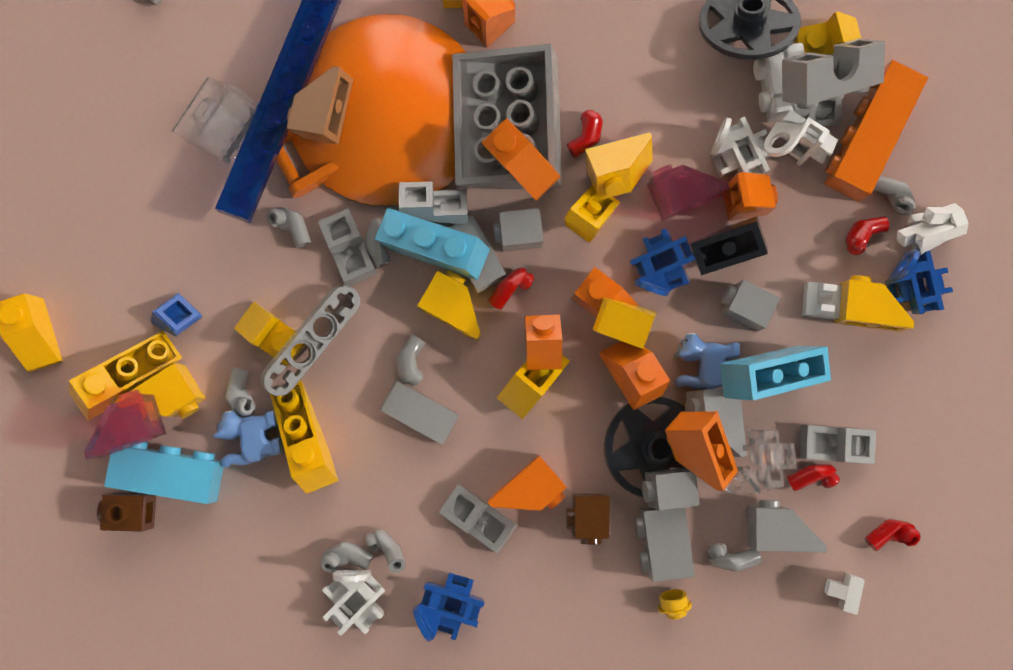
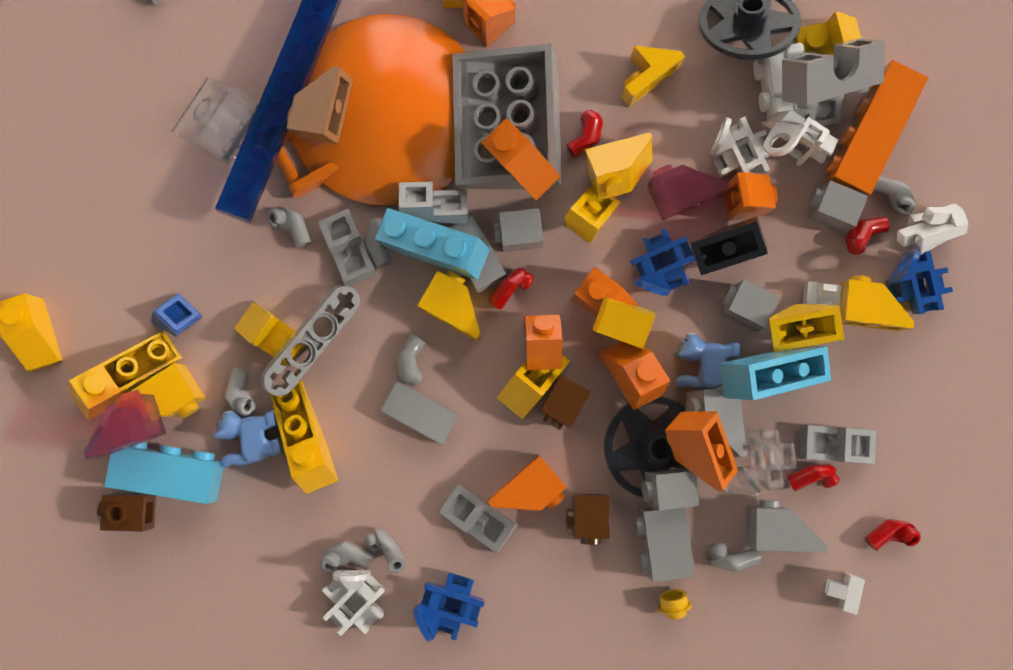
(564, 403): none -> reddish brown brick
(655, 66): none -> yellow slope
(805, 326): none -> yellow slope
(836, 206): none -> light grey brick

